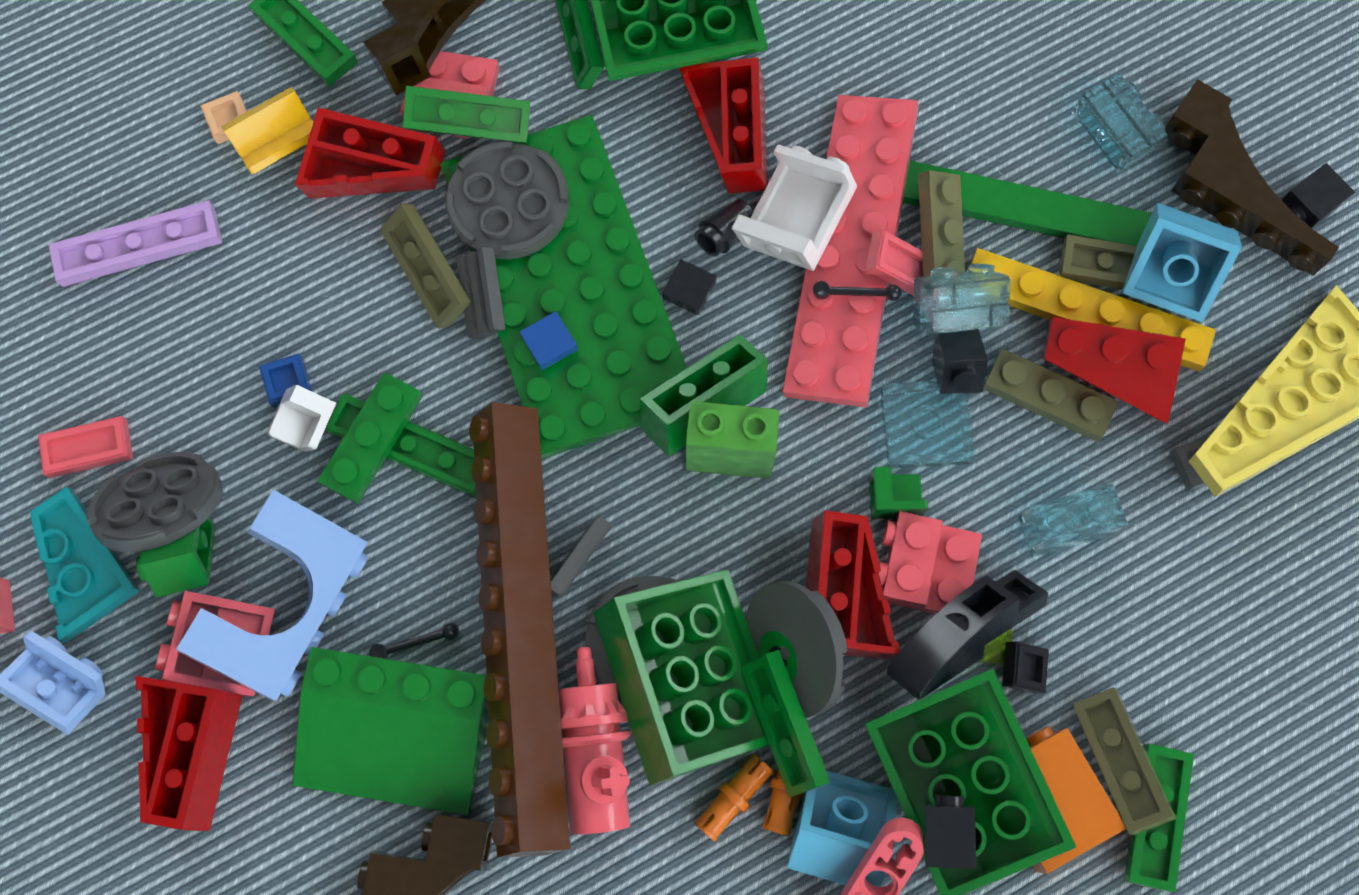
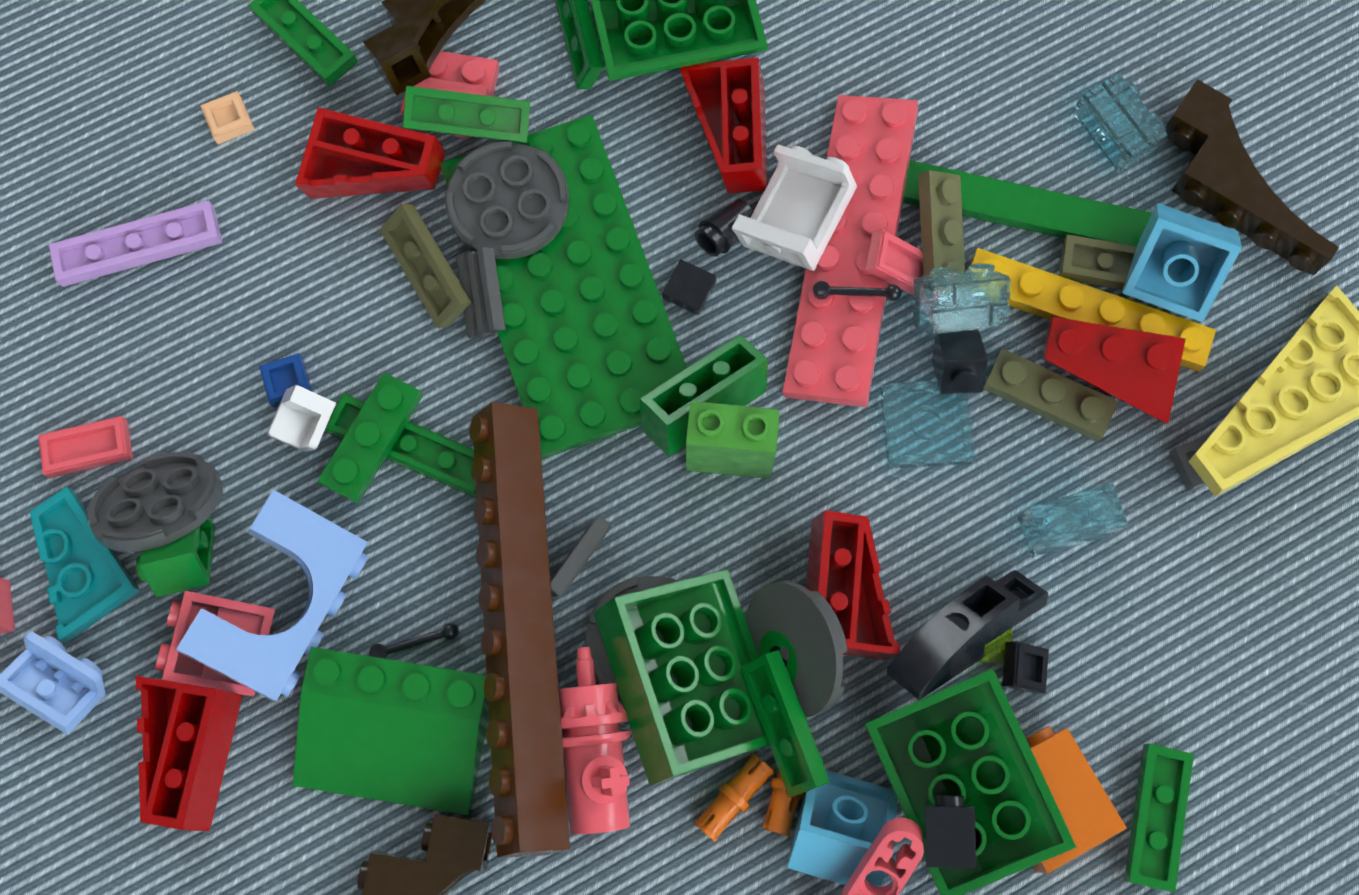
(270, 130): yellow panel -> none
(548, 340): blue tile -> none
(894, 494): green panel -> none
(927, 562): coral plate -> none
(1123, 761): olive plate -> none
(1318, 196): black brick -> none

